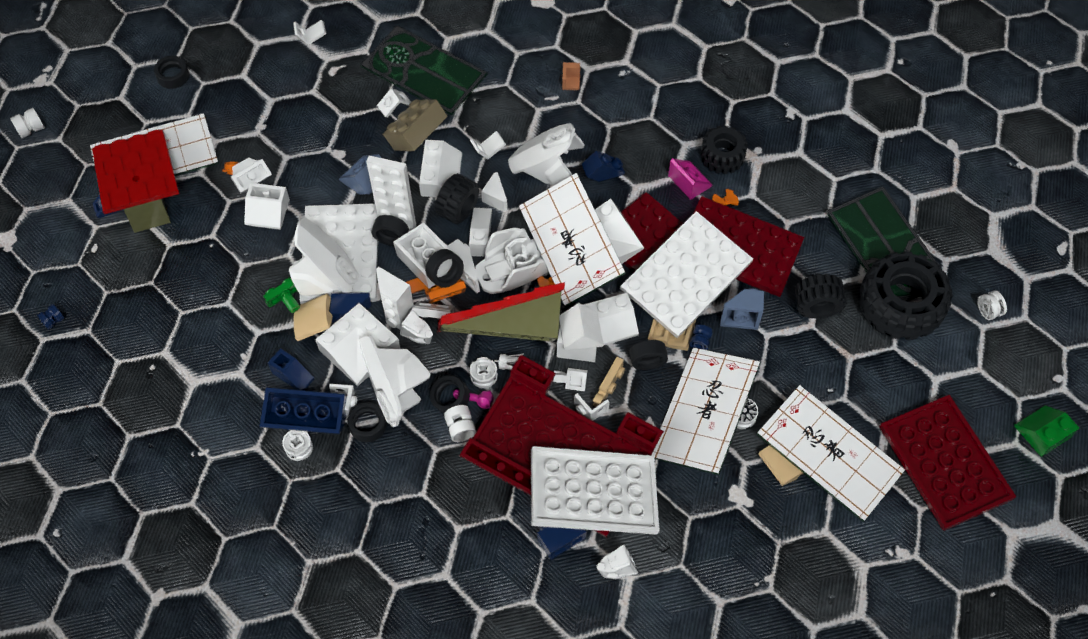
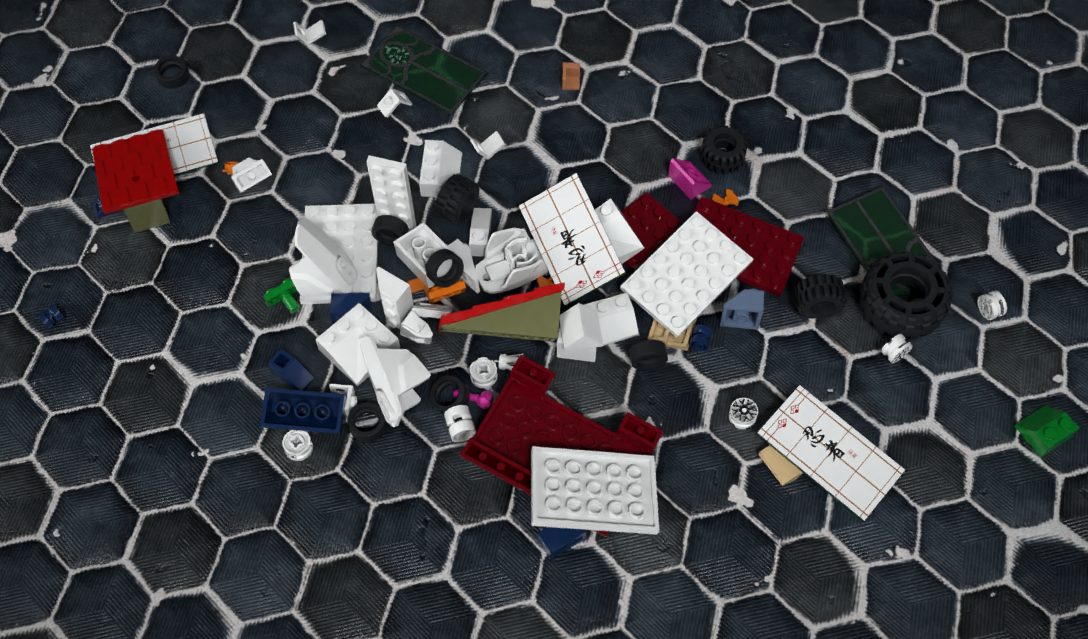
(26, 123): white wheel -> none
(266, 205): white slope -> none
(312, 317): tan slope -> none
(358, 176): sand blue slope -> none
(414, 125): dark tan brick -> none
(494, 194): white slope -> none
(542, 154): white piece -> none
(574, 378): white plate -> none
(583, 409): white bracket -> none
(602, 166): dark blue slope -> none
(608, 384): tan plate -> none
(617, 564): white piece -> none
(706, 410): white piece -> none
(896, 348): none -> white wheel
(947, 462): dark red plate -> none

